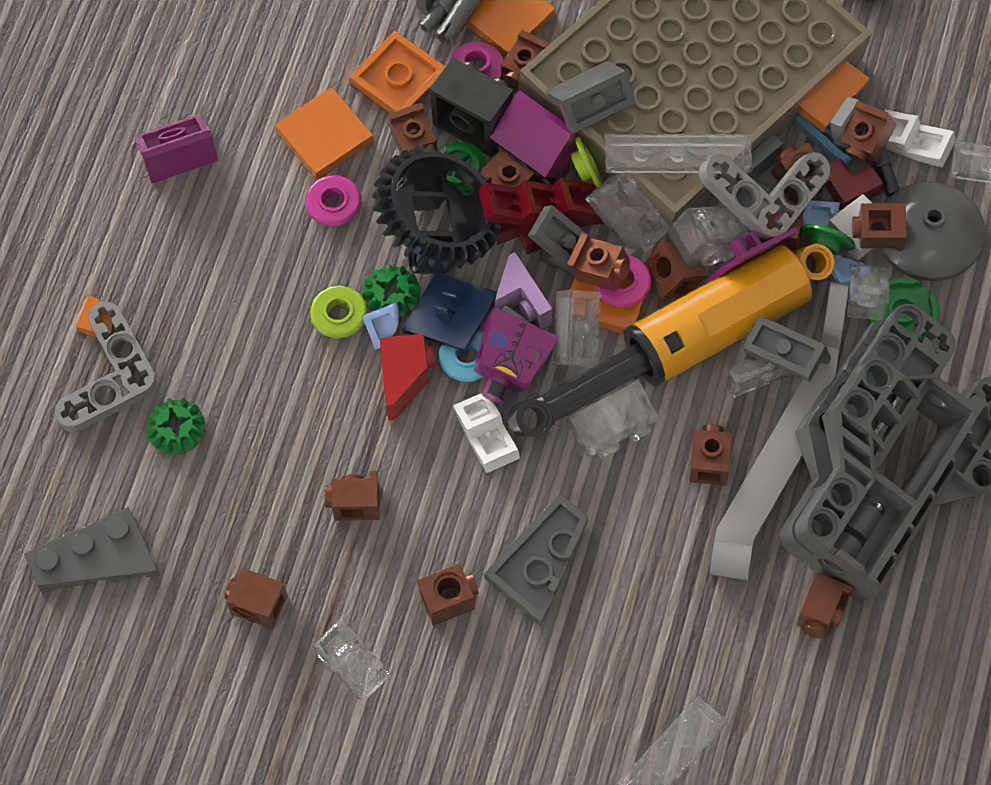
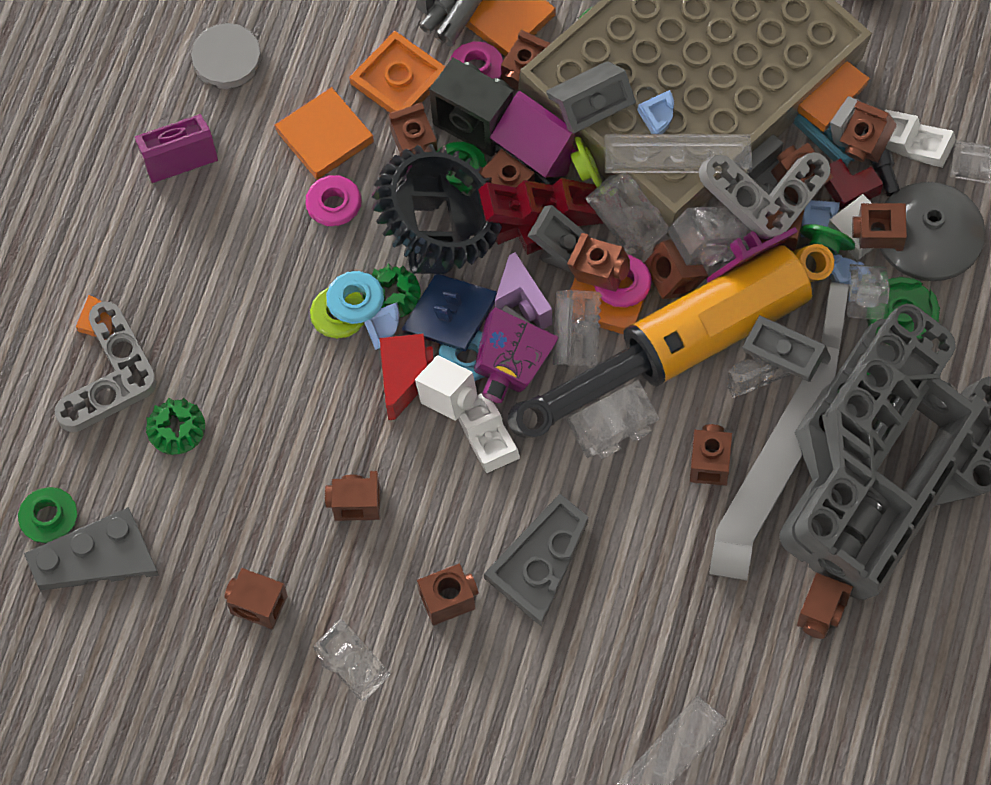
(55, 528): none -> green piece
(226, 55): none -> light grey tile
(355, 282): none -> medium azure piece
(446, 387): none -> white brick
(657, 112): none -> light blue tile

